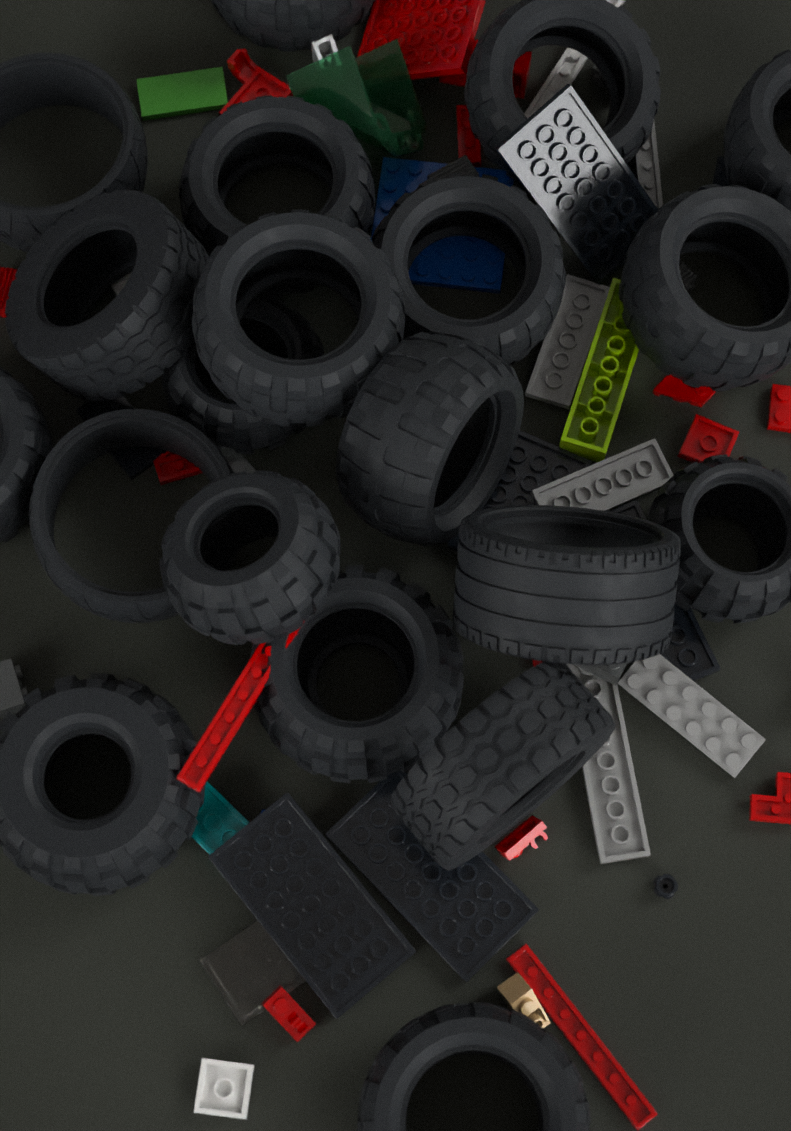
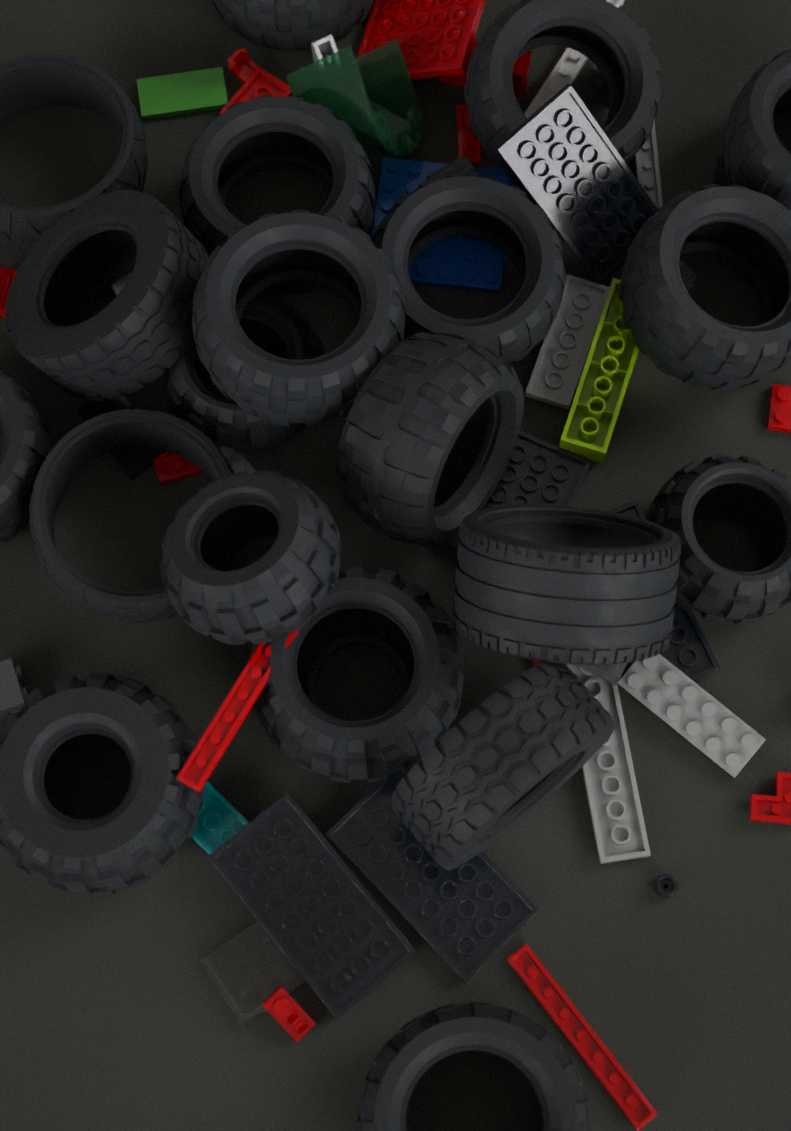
(224, 1088): white plate -> none
(521, 837): red plate -> none
(522, 999): tan slope -> none
(609, 481): light grey plate -> none
(681, 392): red wing -> none
(707, 439): red plate -> none

